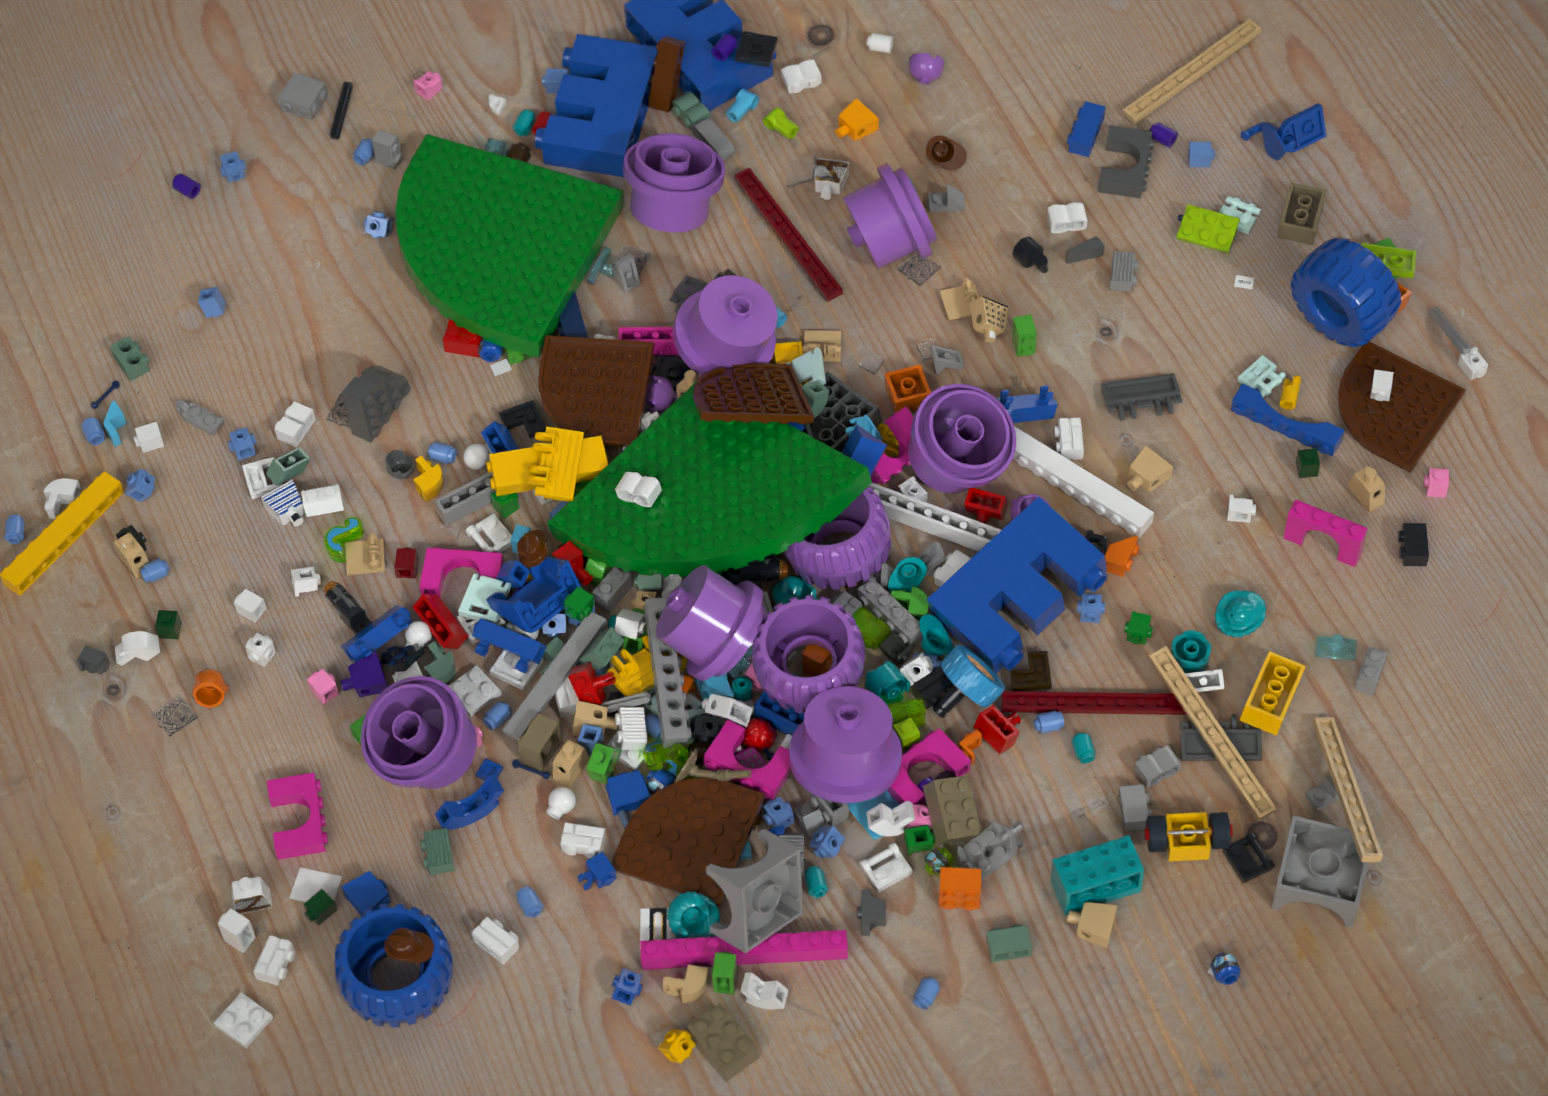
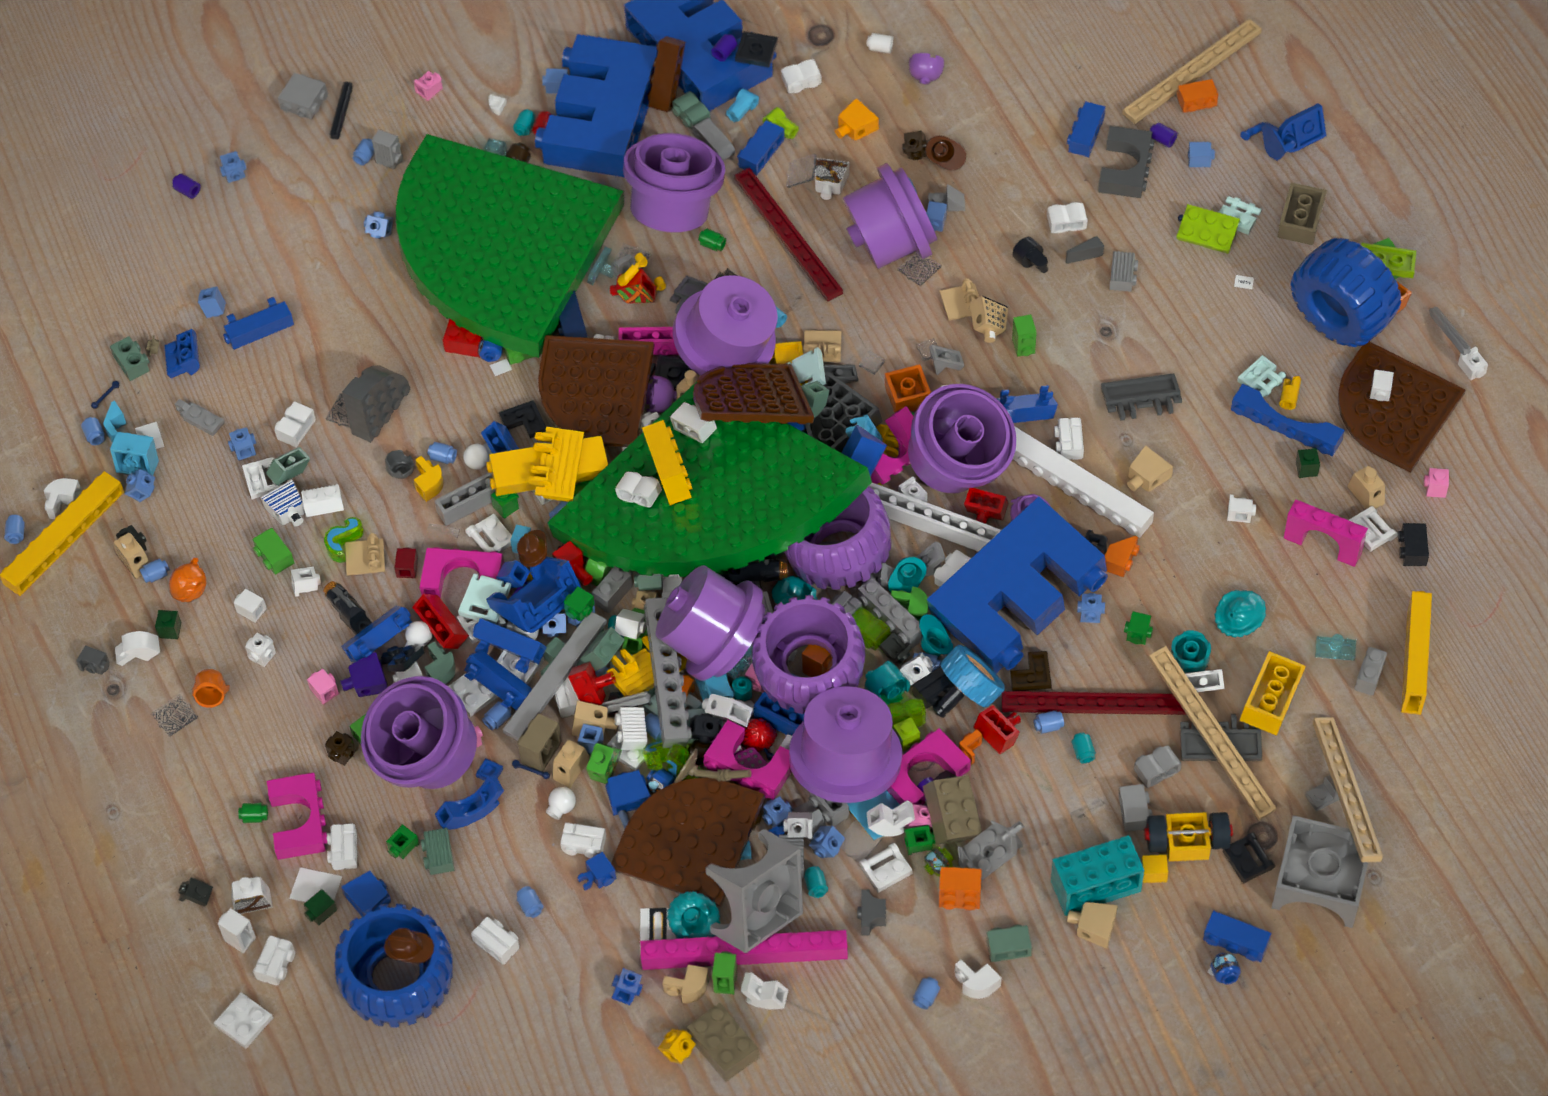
(133, 453): none -> medium azure brick
(152, 346): none -> dark tan plate
(182, 354): none -> blue brick
(187, 582): none -> orange helmet
(195, 891): none -> pearl dark grey bracket
(253, 812): none -> green brick
(258, 324): none -> blue brick
(273, 551): none -> bright green brick
(340, 748): none -> dark brown brick
(343, 846): none -> white brick
(404, 837): none -> green brick
(497, 679): none -> blue brick
(635, 285): none -> torso
(668, 462): none -> yellow brick
(688, 422): none -> white brick
(712, 240): none -> green brick
(761, 147): none -> blue brick
(802, 819): none -> white brick
(845, 373): none -> dark grey slope
(915, 145): none -> dark brown brick
(937, 215): none -> medium blue brick
(977, 984): none -> white brick
(1155, 868): none -> yellow brick
(1197, 95): none -> orange brick
(1236, 936): none -> blue brick
(1374, 537): none -> white plate
(1416, 652): none -> yellow brick

